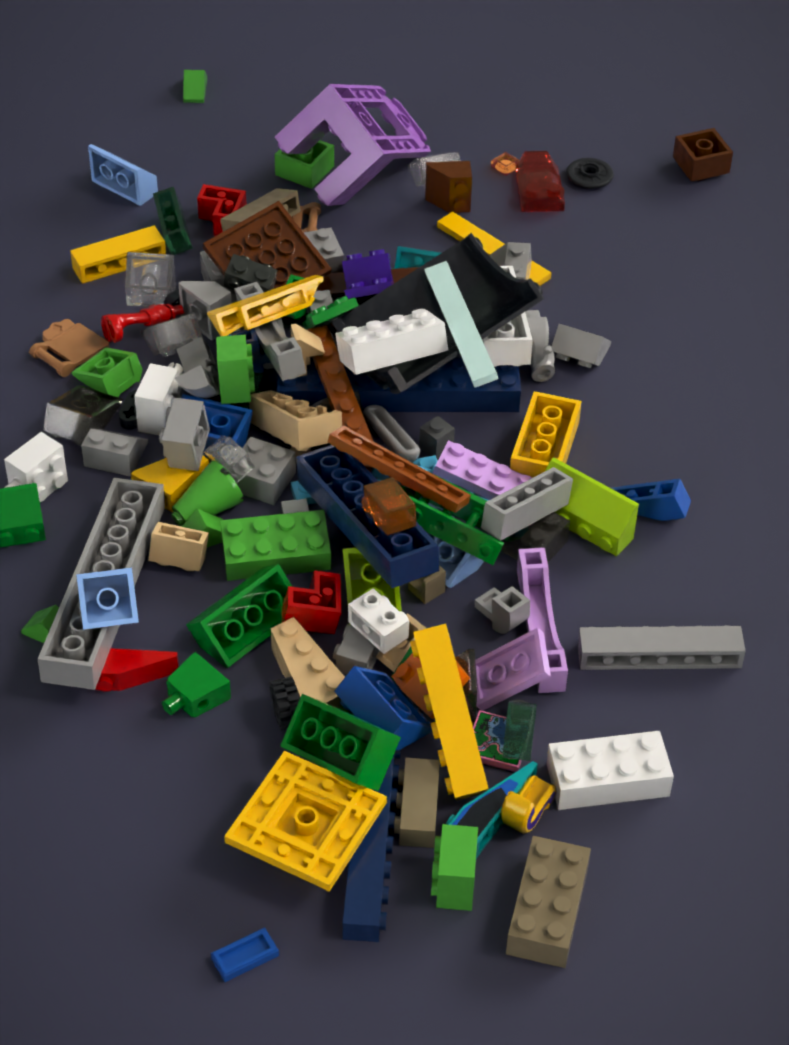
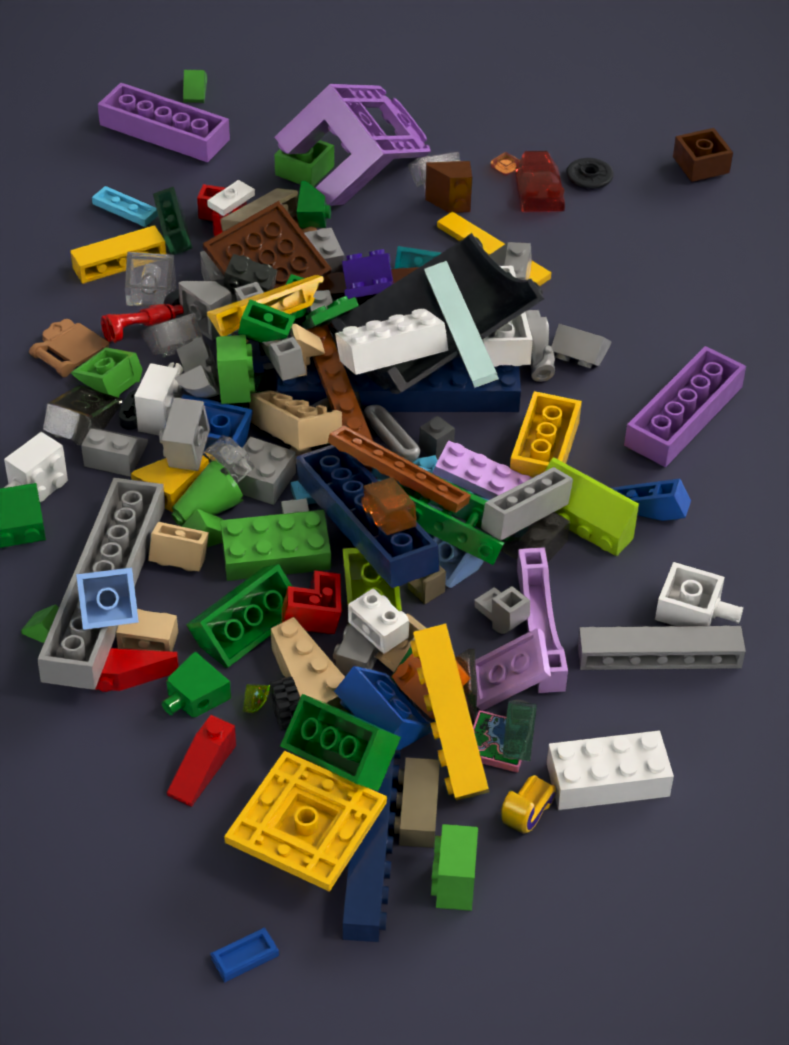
(121, 176): light blue slope -> none
(125, 206): none -> medium azure plate
(152, 632): none -> tan brick
(164, 122): none -> medium lavender brick
(203, 760): none -> red slope
(231, 197): none -> white plate
(255, 697): none -> clear neon green tile
(265, 323): none -> green slope
(312, 207): none -> green slope
(486, 809): slope -> none
(548, 901): dark tan brick -> none
(684, 406): none -> medium lavender brick
(693, 598): none -> white brick

